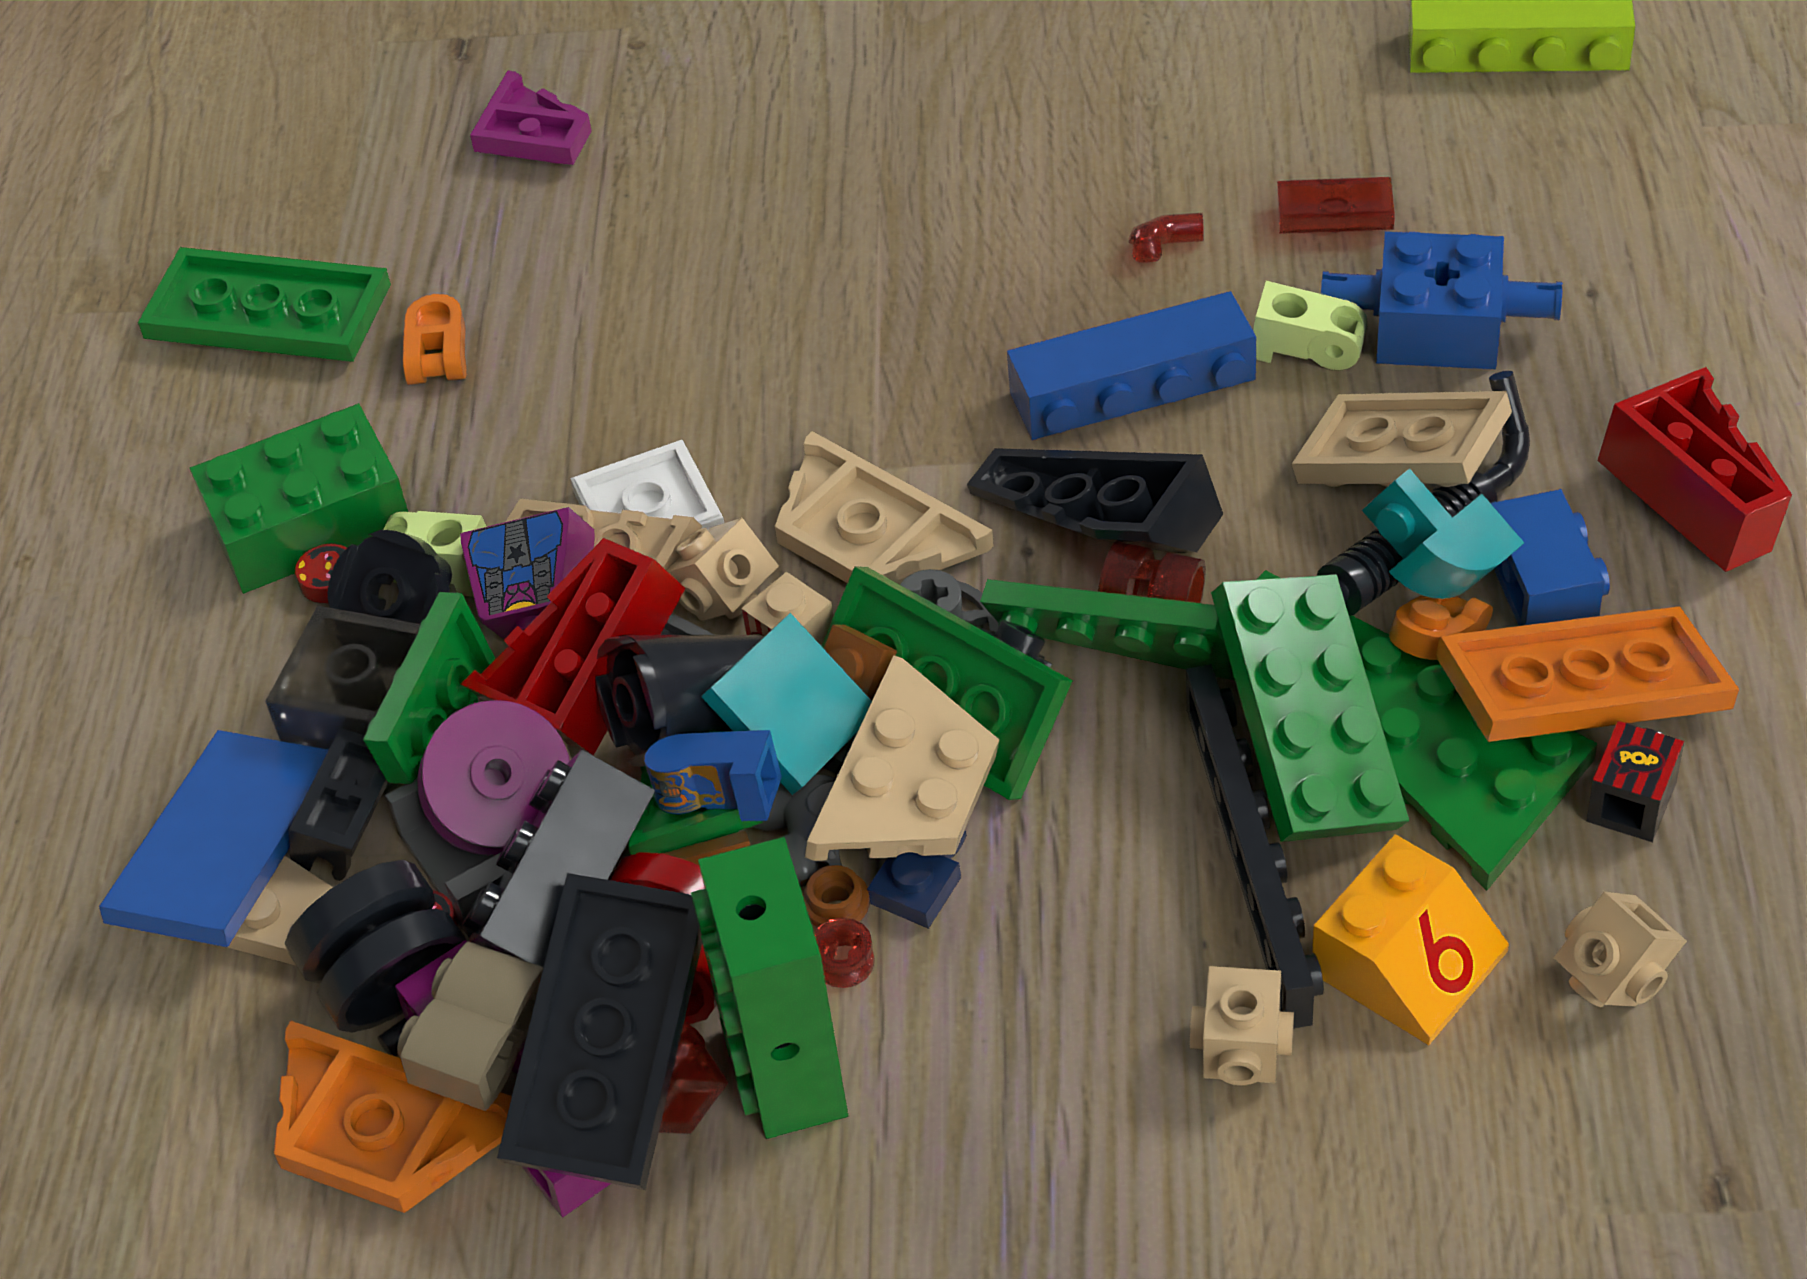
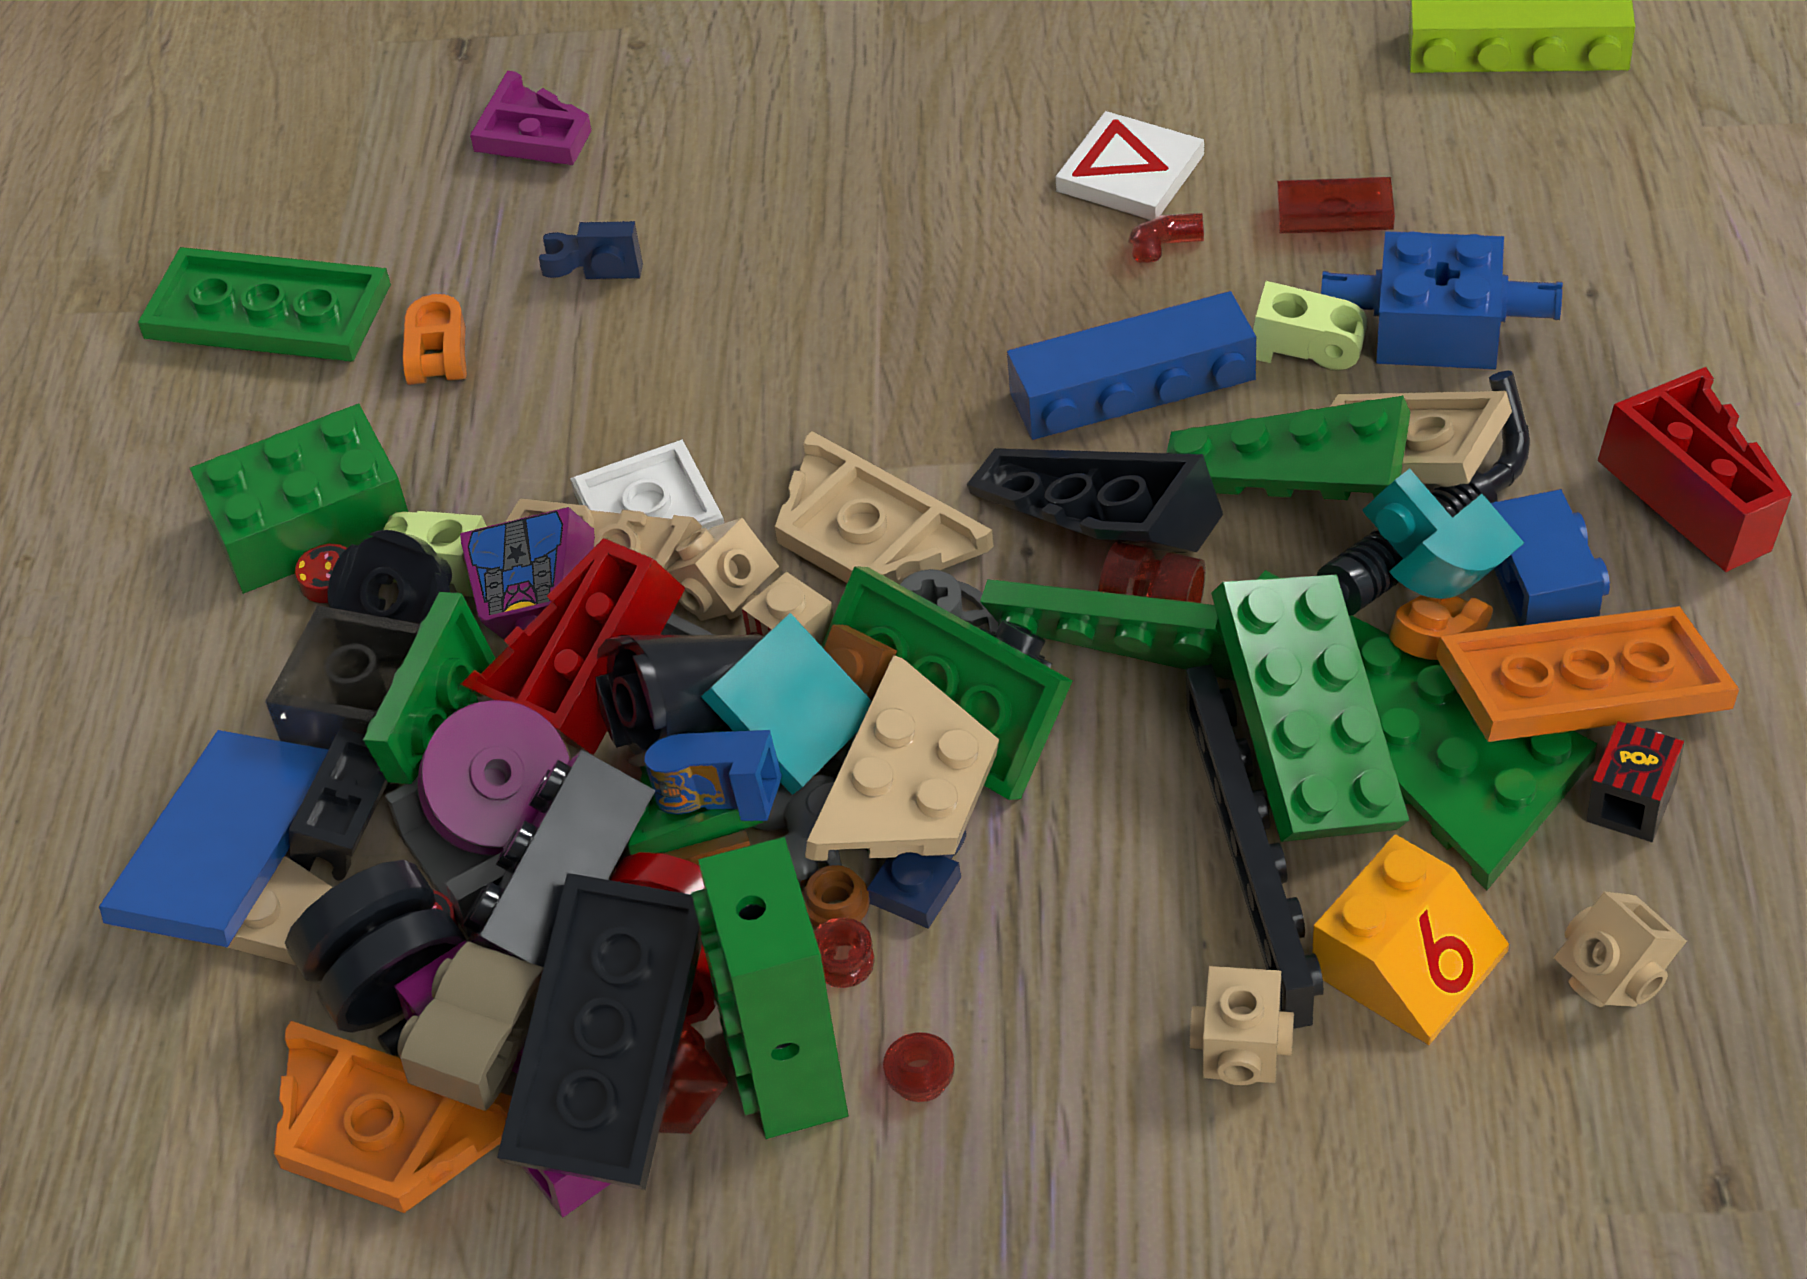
(601, 248): none -> dark blue plate
(921, 1082): none -> clear red plate
(1130, 165): none -> white tile
(1312, 449): none -> green wing

